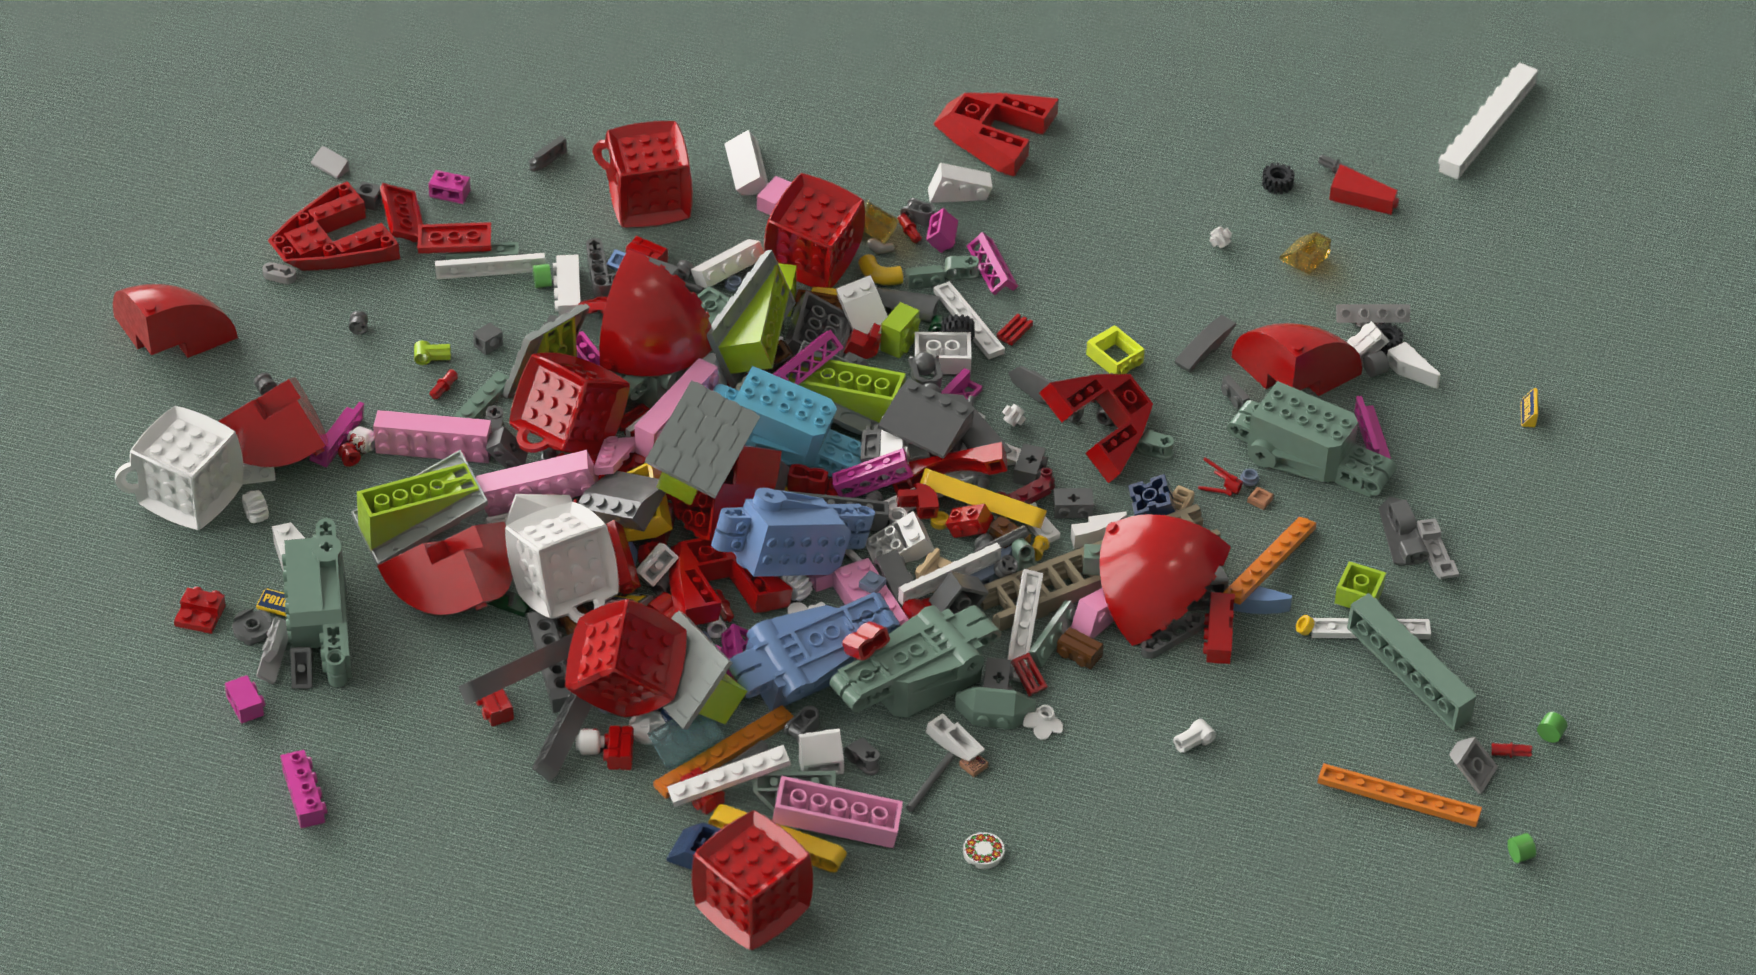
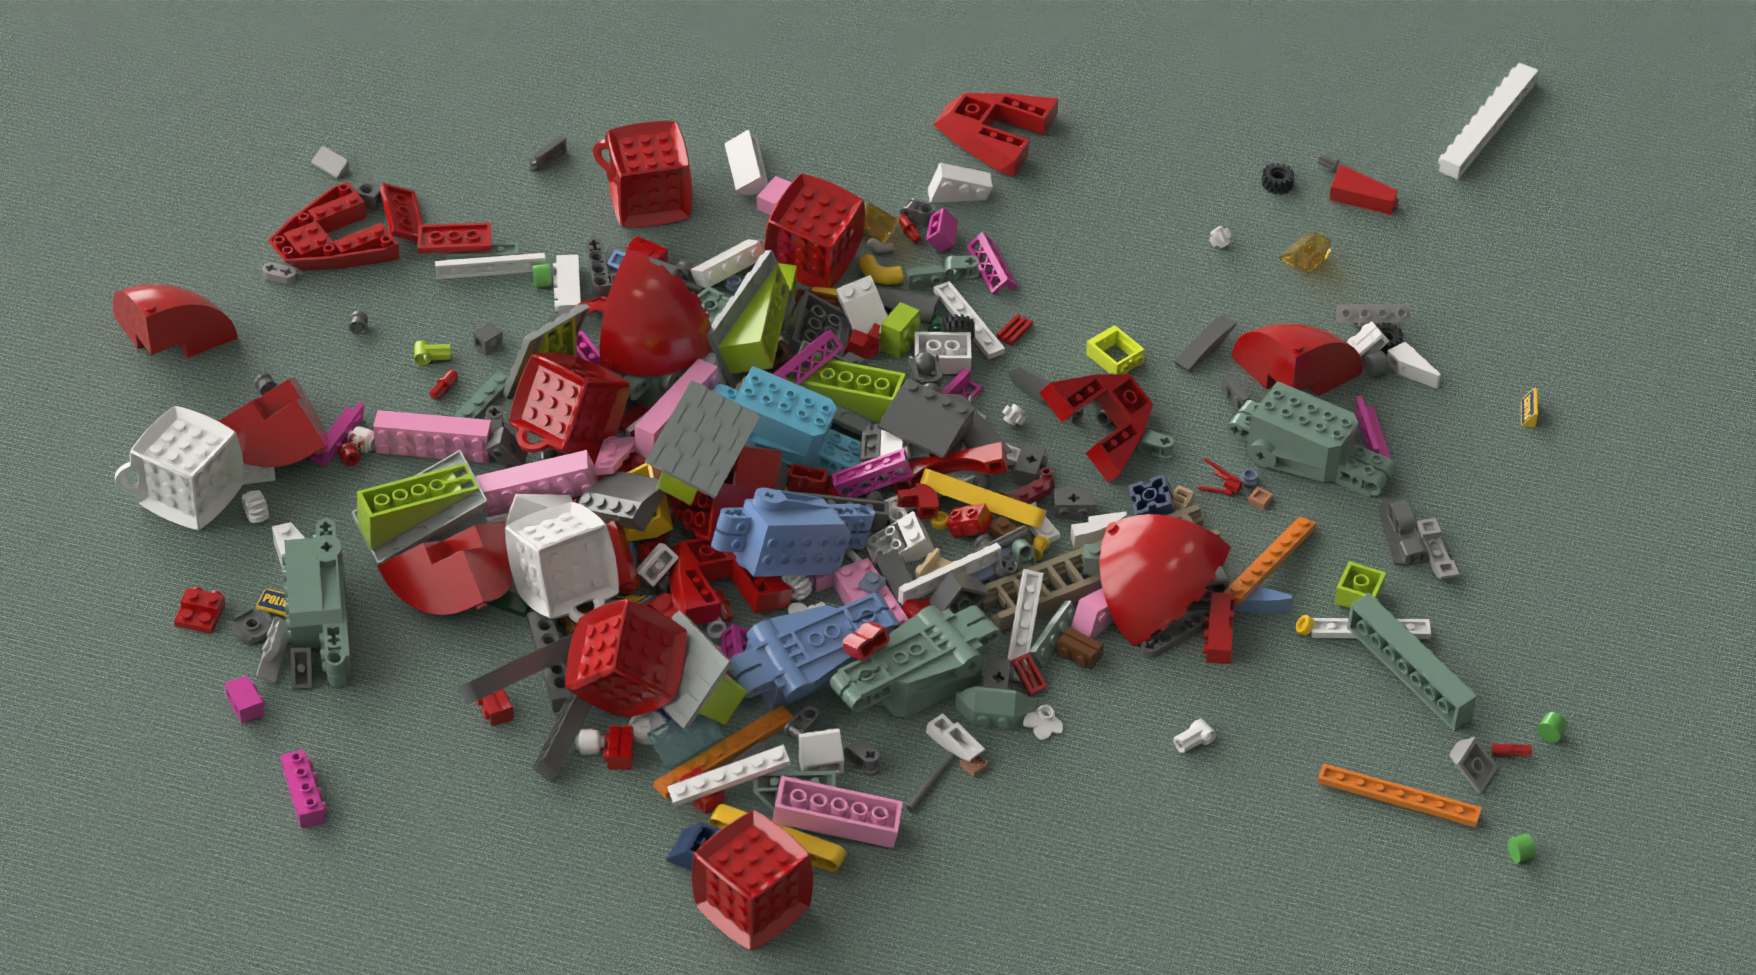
(449, 187): dark pink brick -> none
(983, 850): tile -> none

